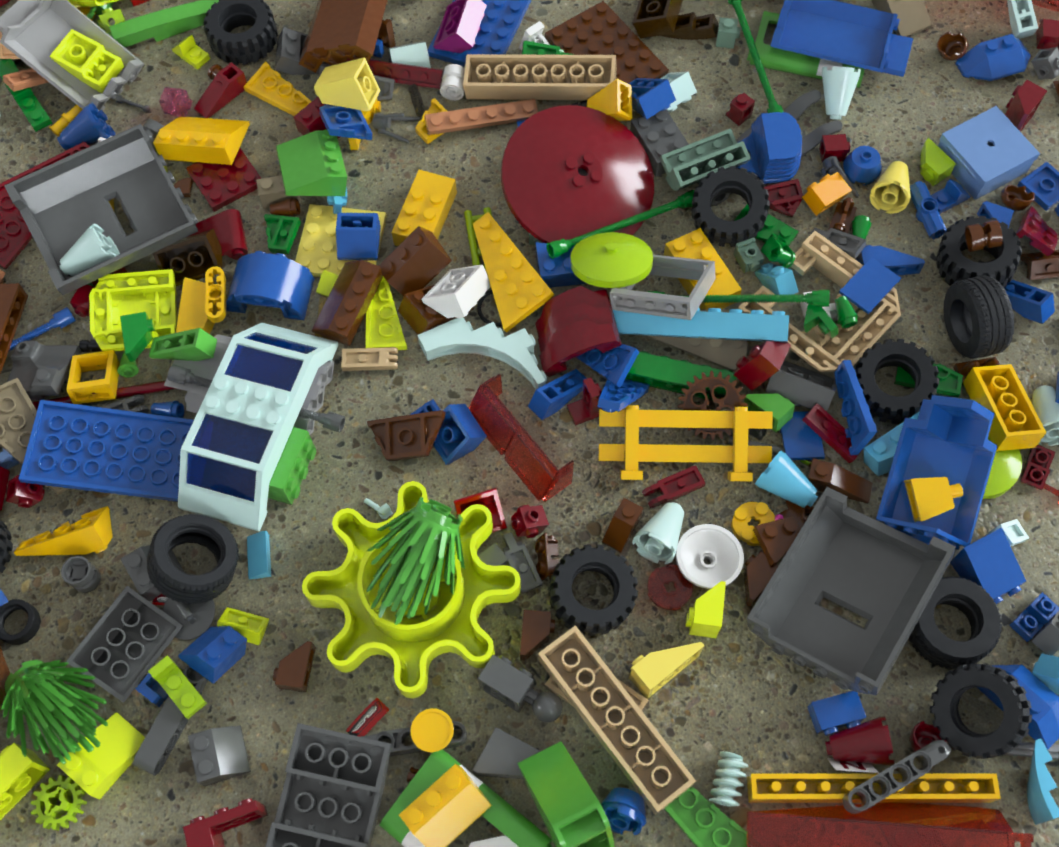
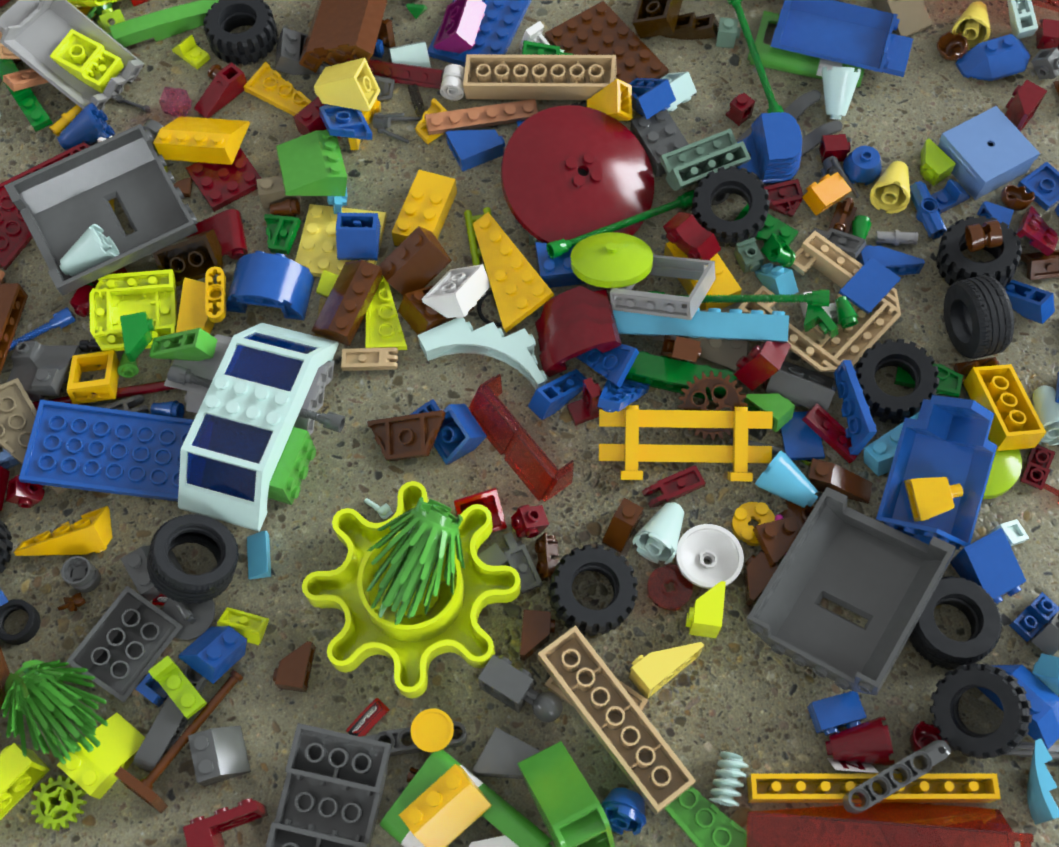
(73, 602): none -> reddish brown plant
(144, 787): none -> reddish brown tile
(416, 9): none -> green slope
(474, 146): none -> blue slope
(681, 348): none -> reddish brown brick
(691, 237): none -> dark red brick
(896, 237): none -> light grey pin
(974, 24): none -> light yellow cone

